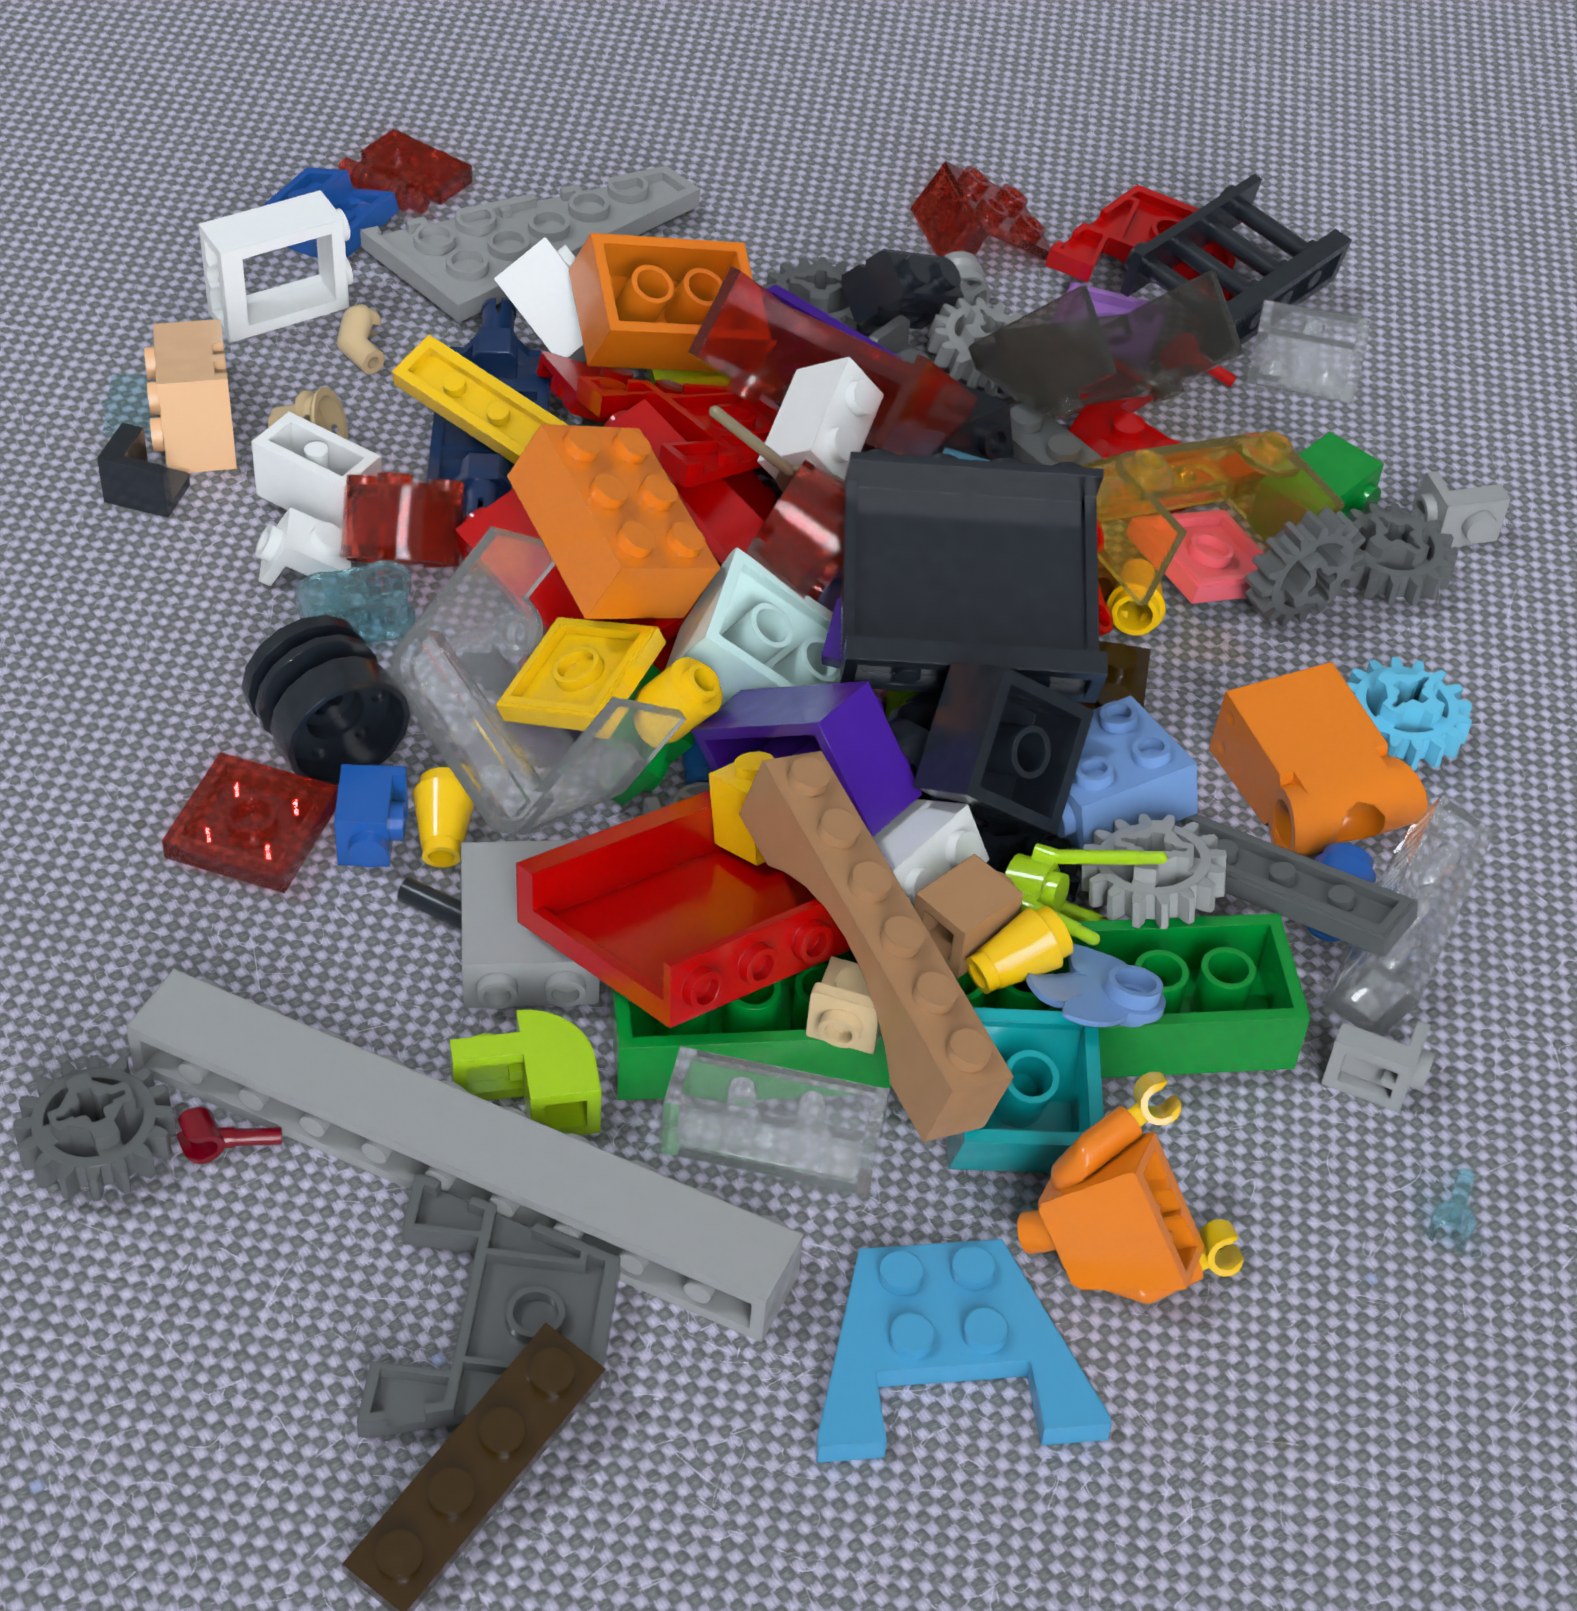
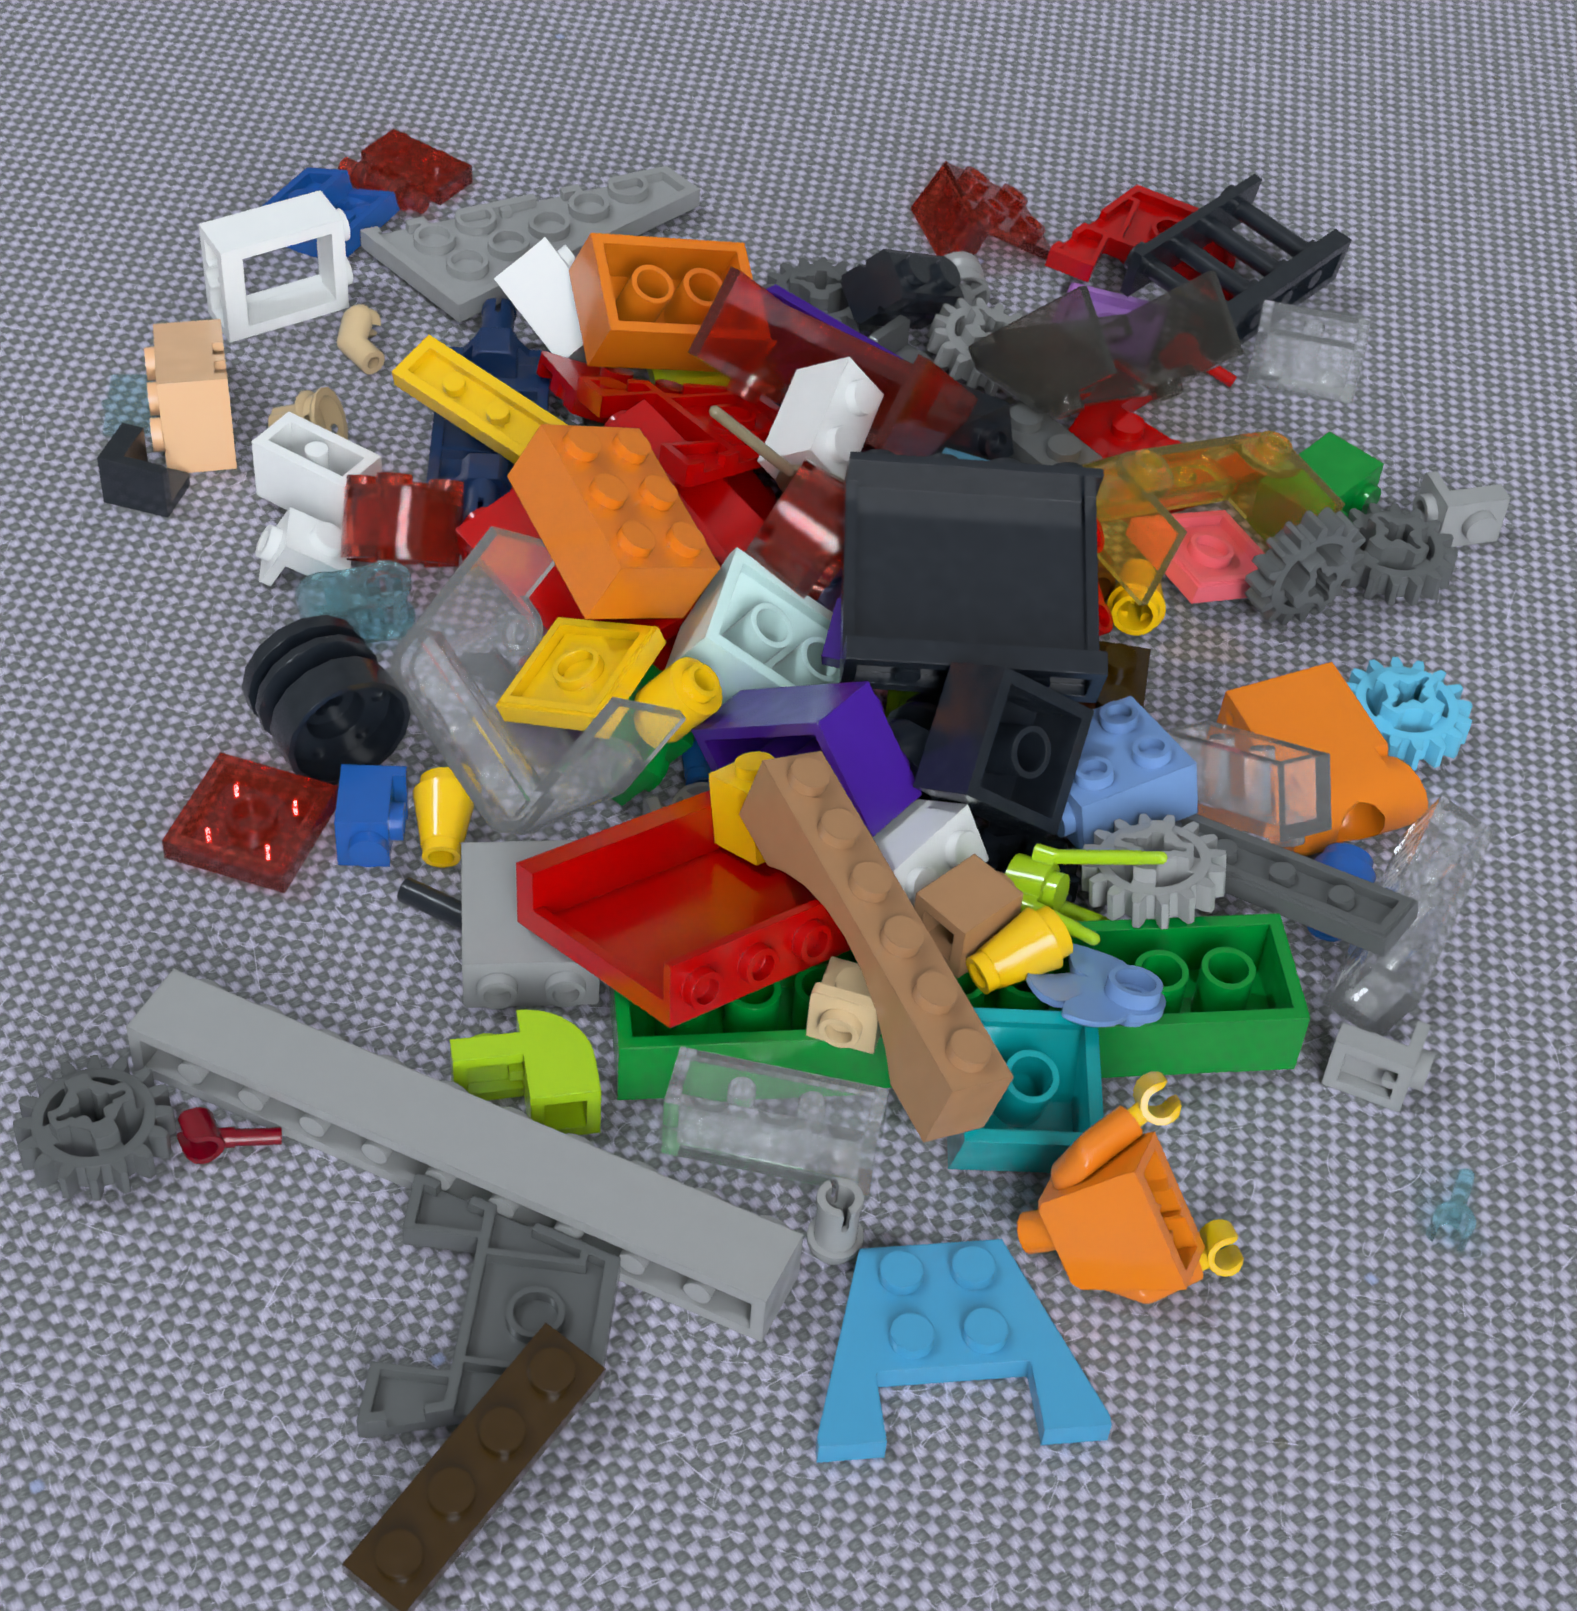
(836, 1231): none -> light grey pin
(1258, 782): none -> clear brick

